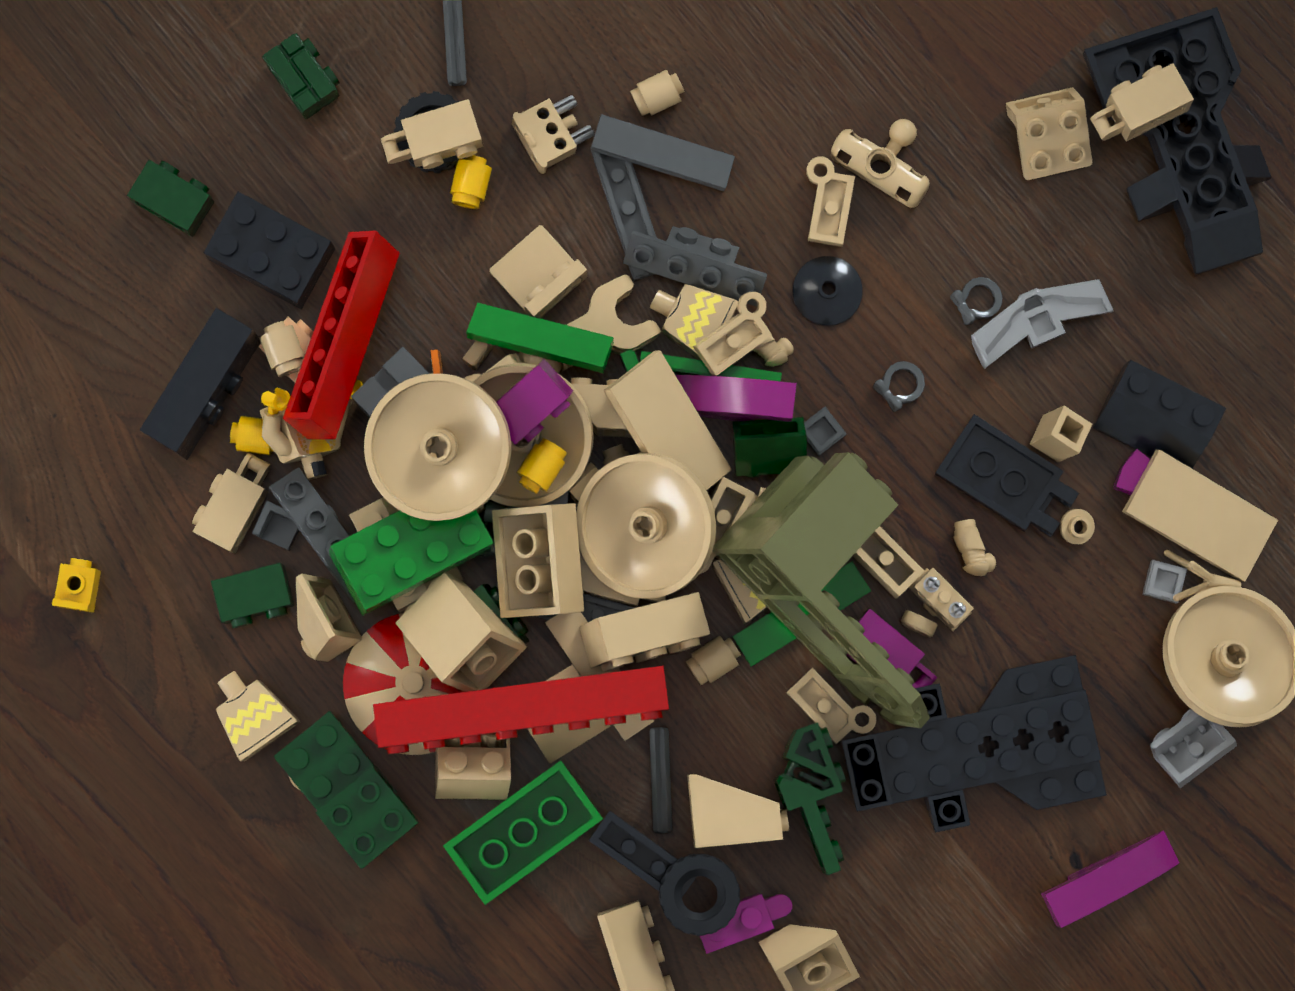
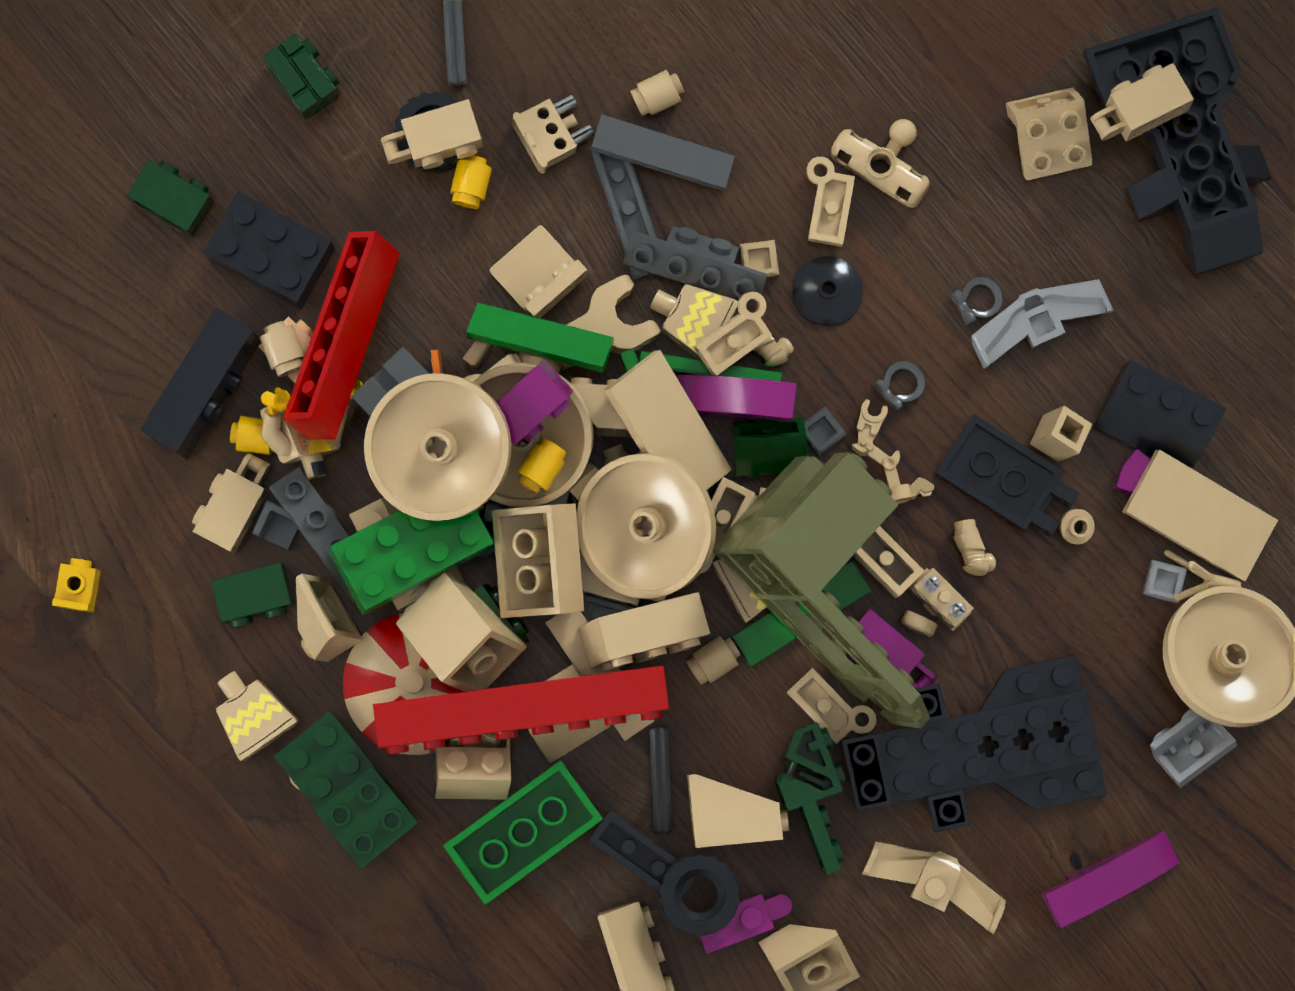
(760, 257): none -> tan tile
(868, 428): none -> tan piece
(936, 881): none -> tan plate

